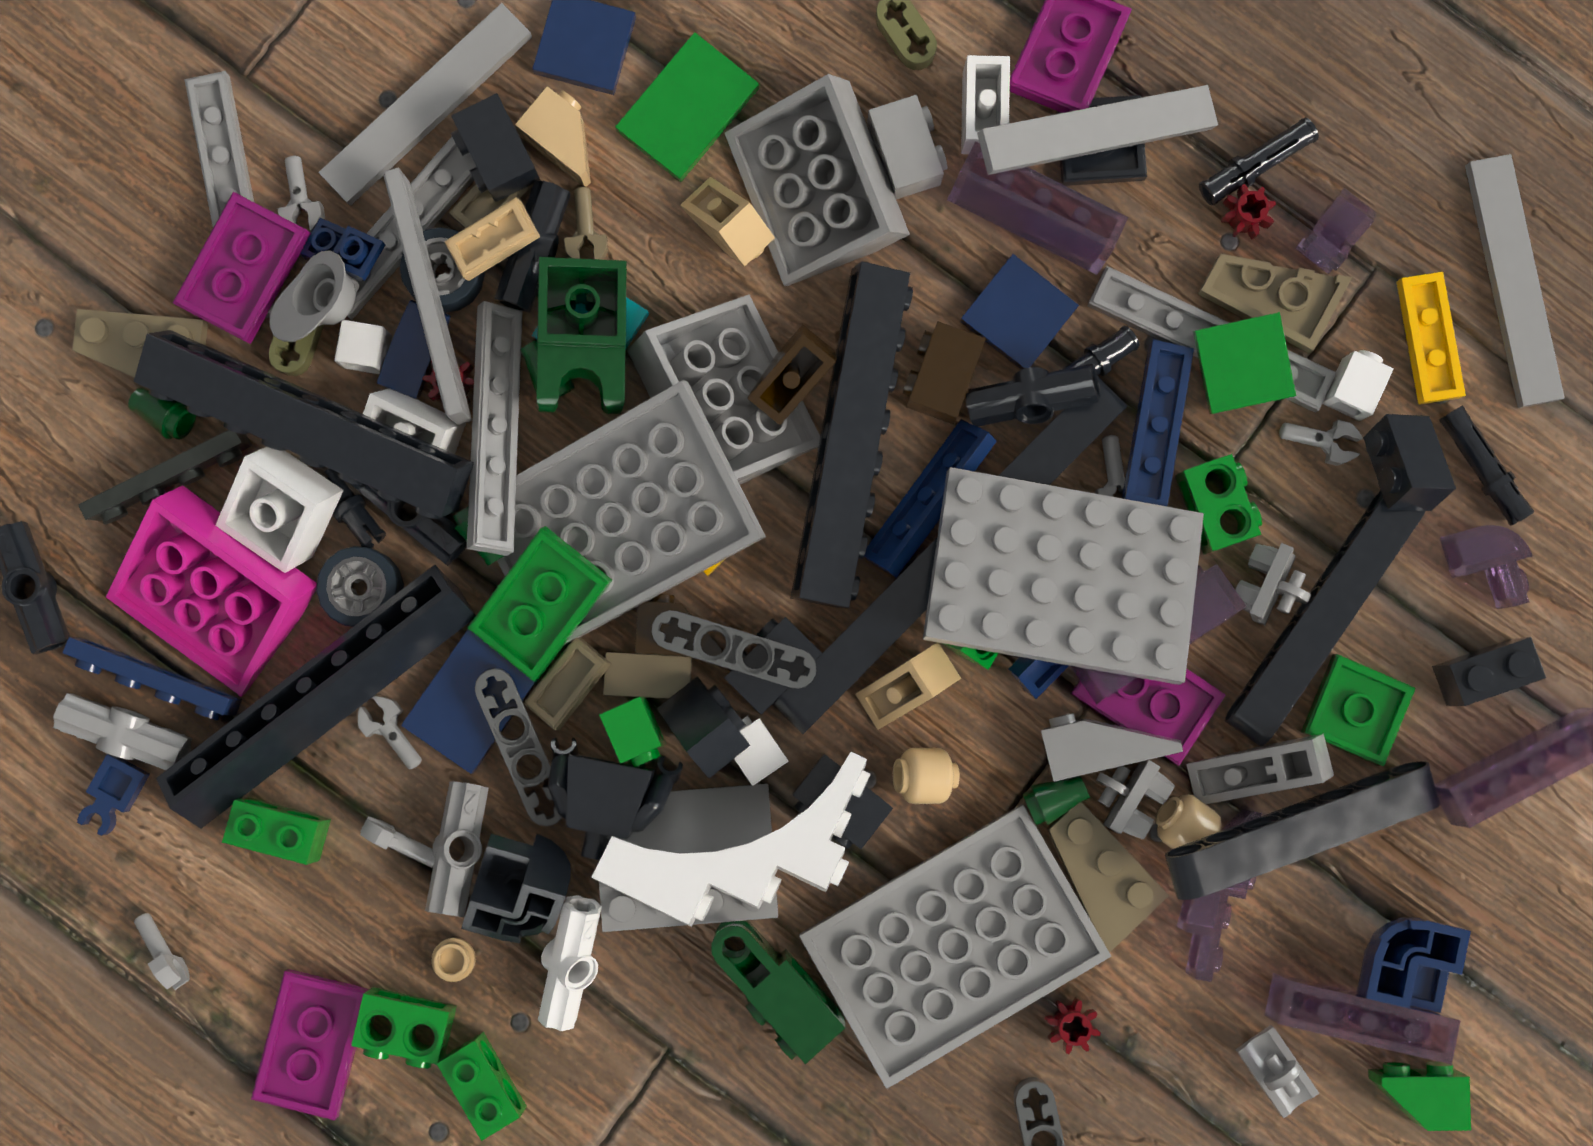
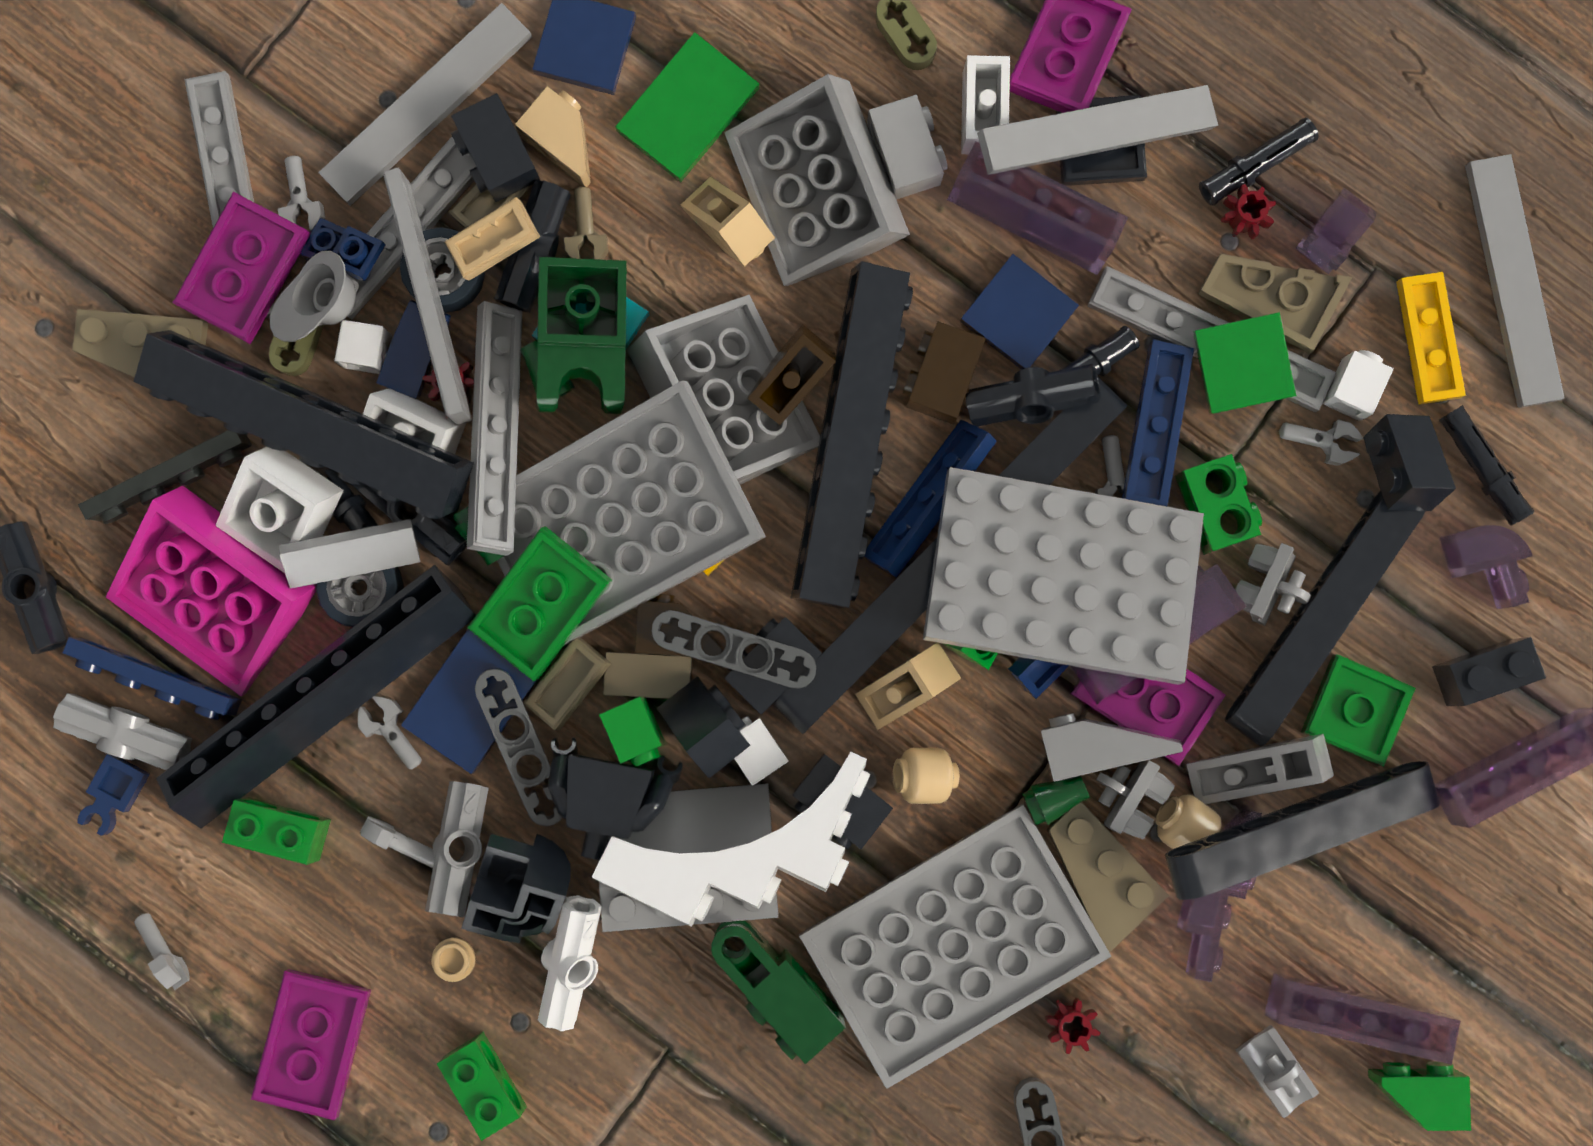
(165, 416): dark green cone -> none
(349, 553): none -> light grey tile
(404, 1014): green brick -> none
(1411, 962): dark blue brick -> none

